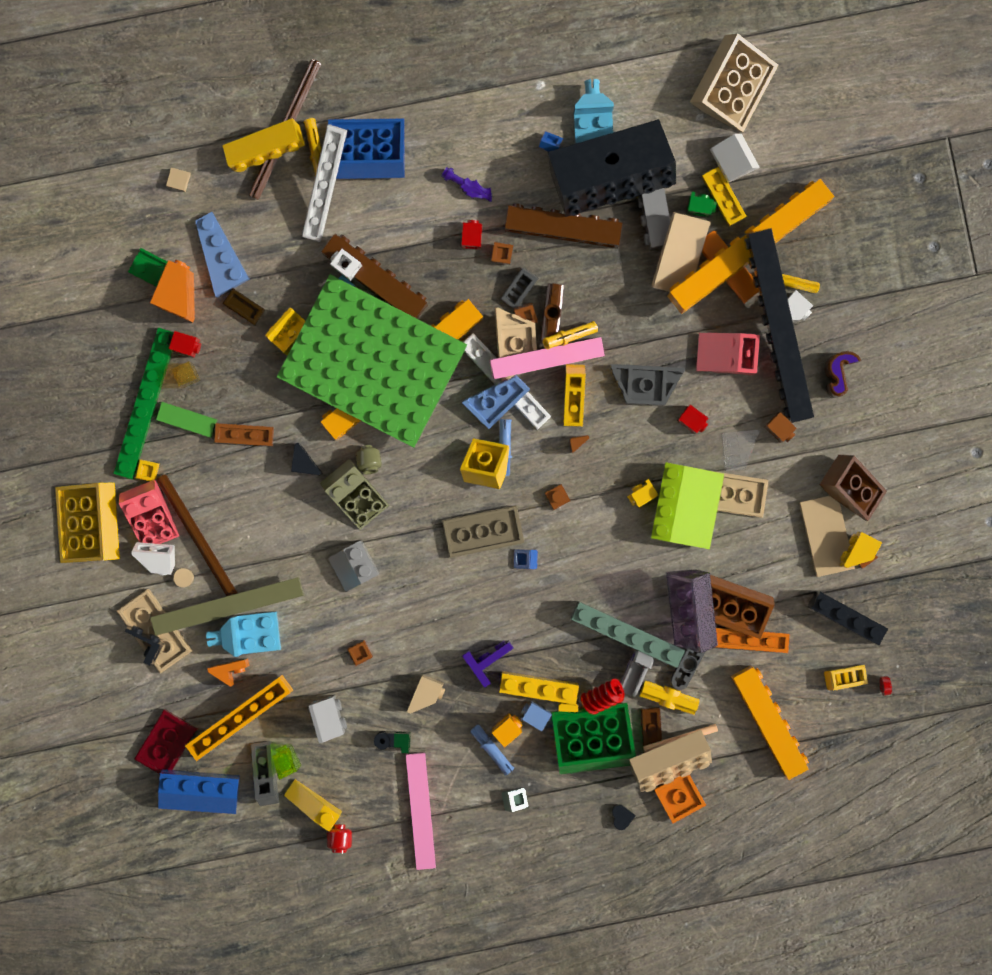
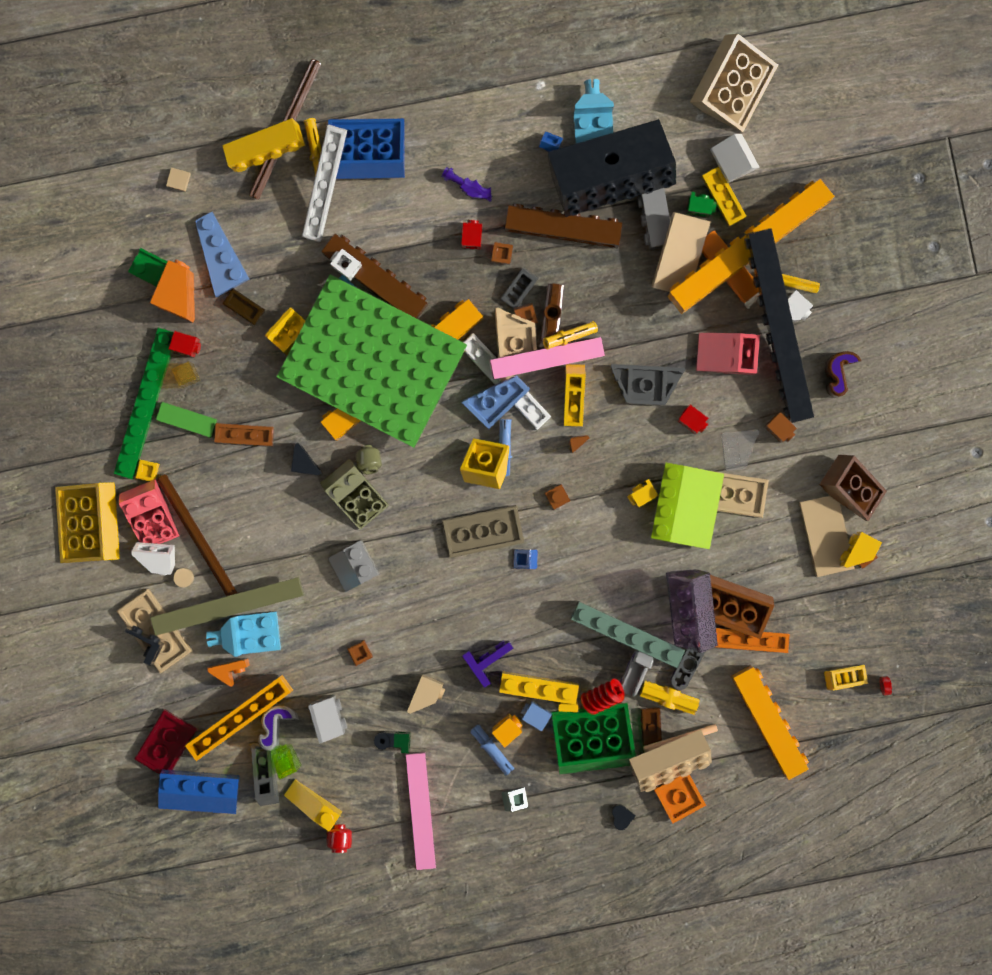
(270, 723): none -> light grey animal
(847, 617): black brick -> none

